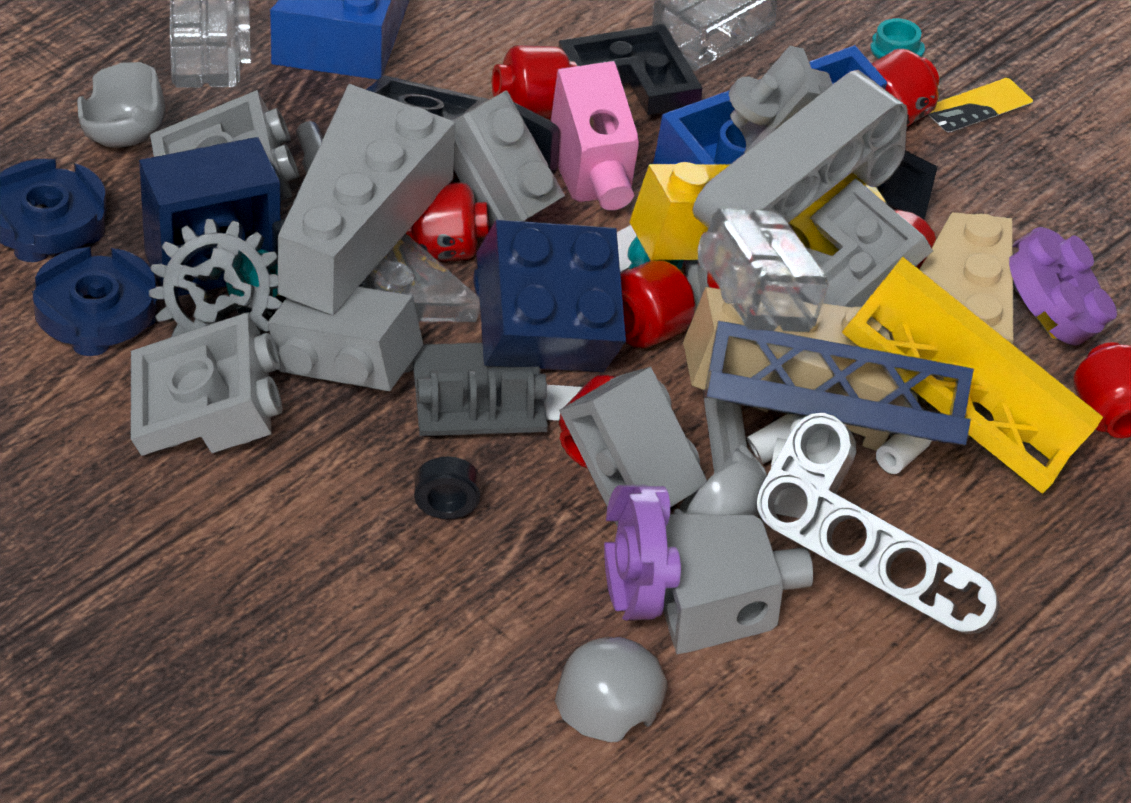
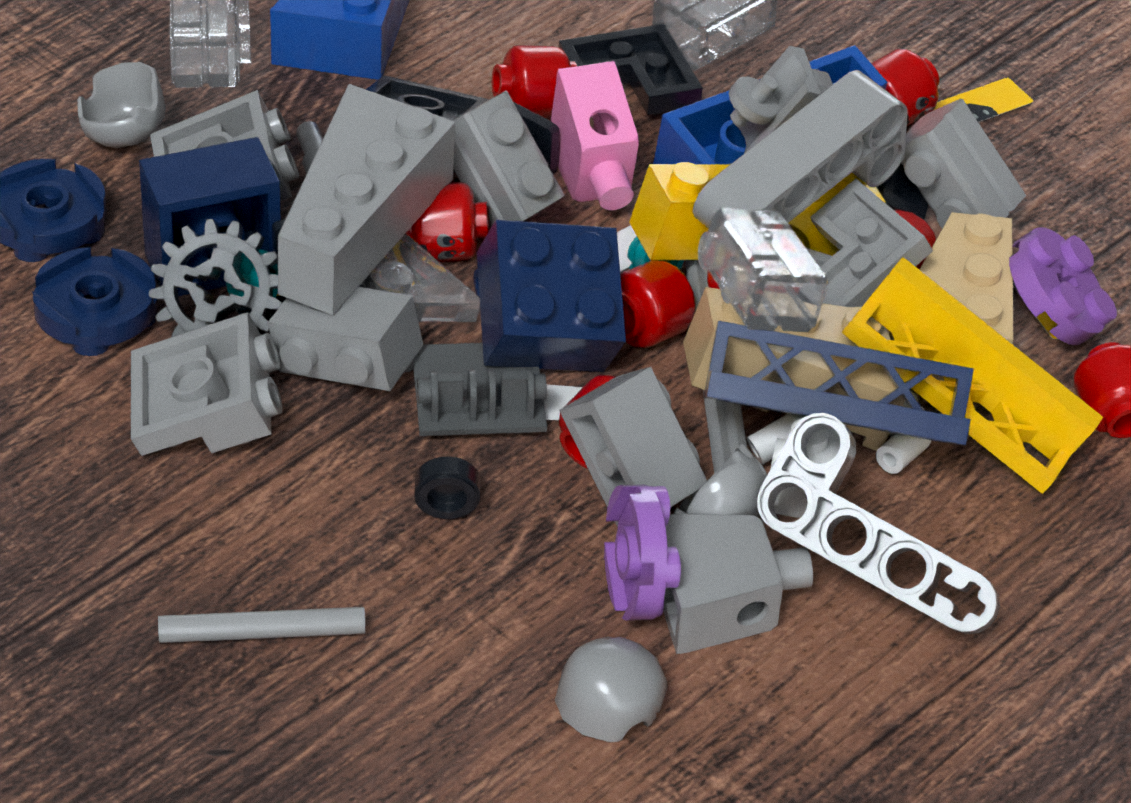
(261, 624): none -> light grey bar
(897, 34): teal plate -> none
(958, 165): none -> light grey brick

